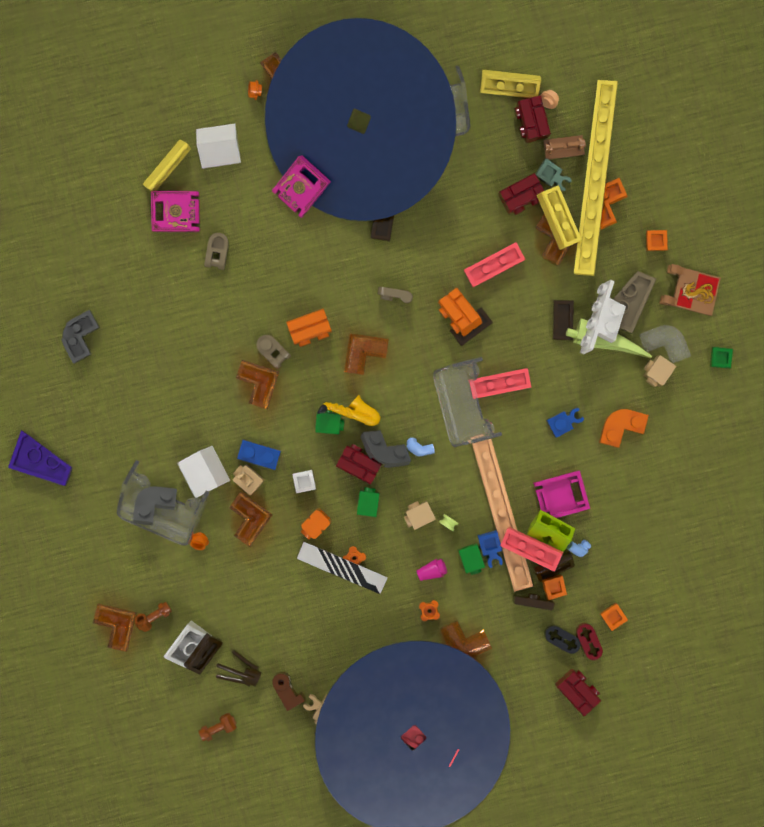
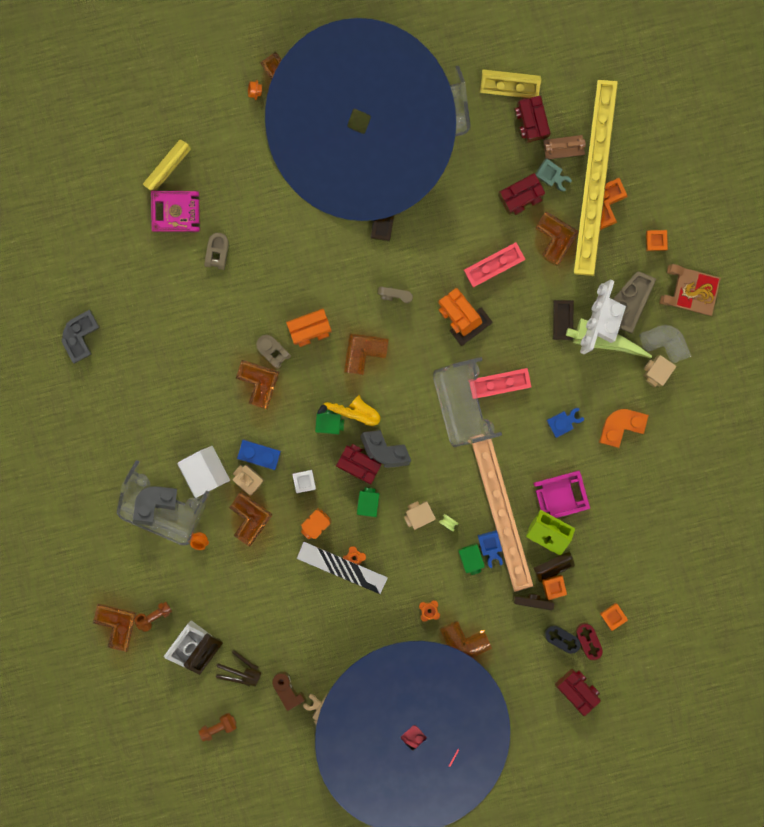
(38, 461): dark purple wing -> none
(218, 146): white slope -> none
(297, 189): dark pink container -> none
(417, 449): light blue arm -> none
(432, 570): dark pink cone -> none
(531, 549): coral plate -> none
(550, 99): light nougat plate -> none
(559, 217): light yellow slope -> none
(579, 549): light blue arm -> none
(721, 357): green tile -> none

